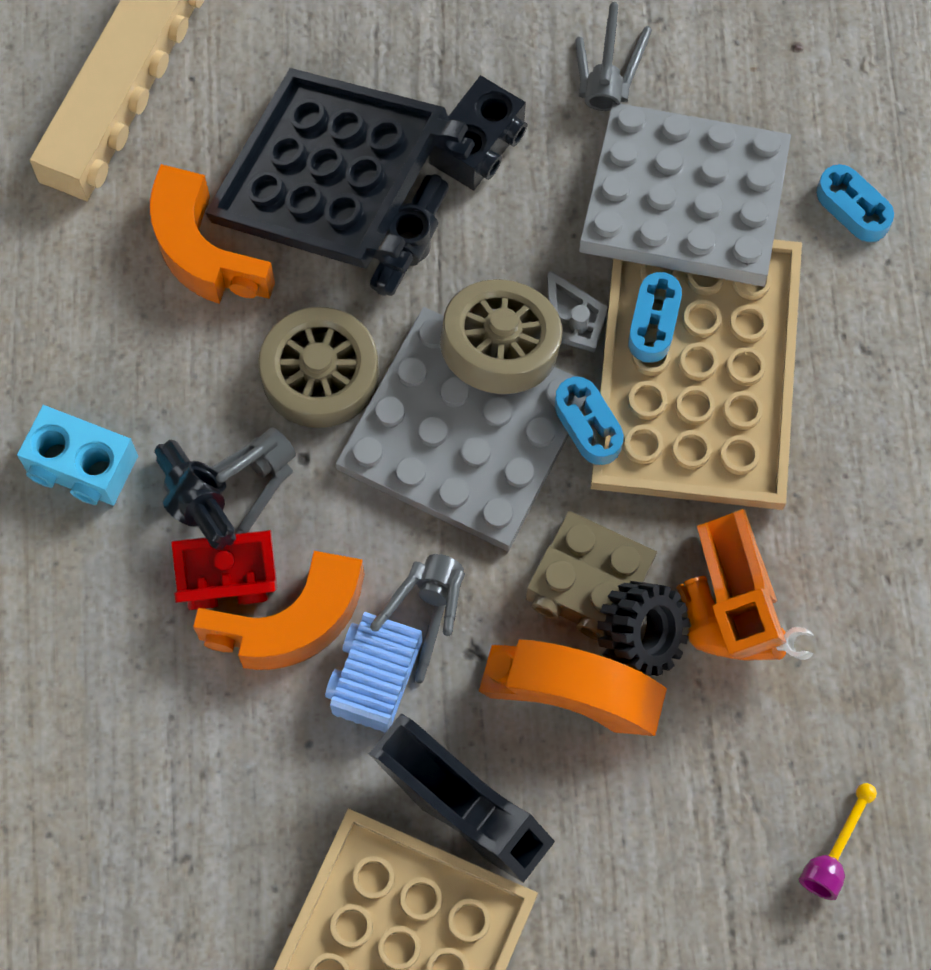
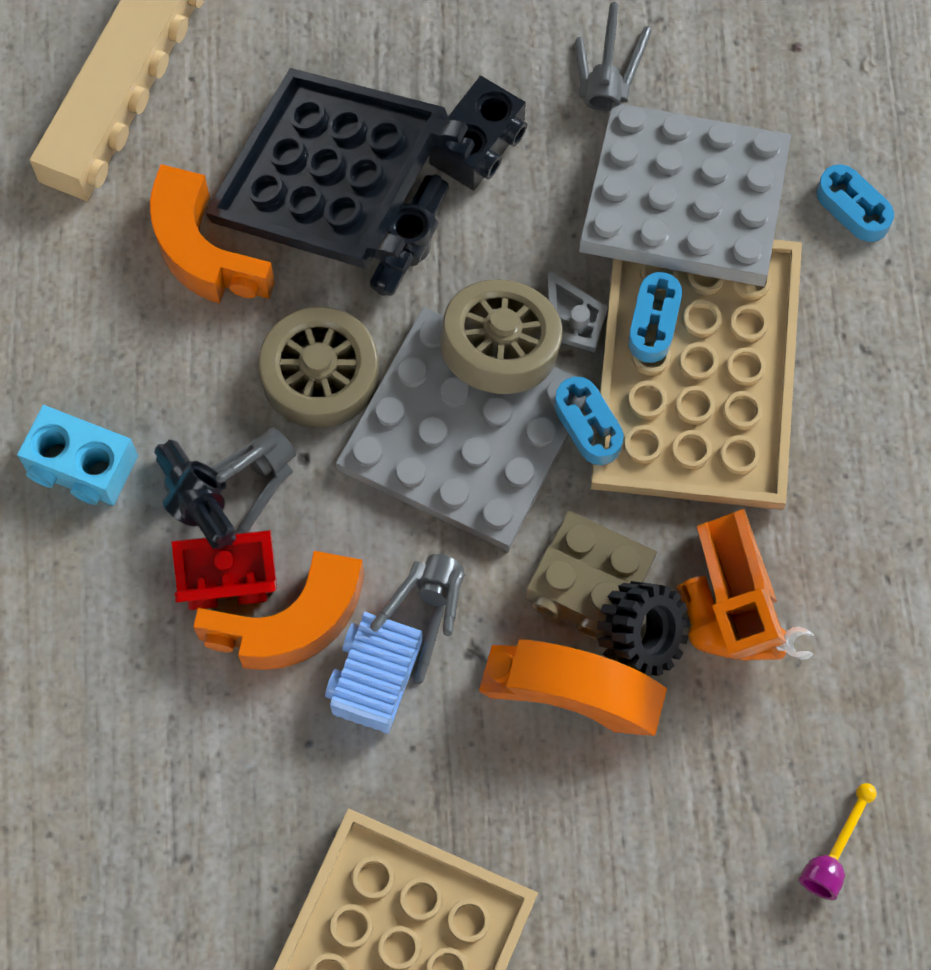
(460, 799): black arch -> none

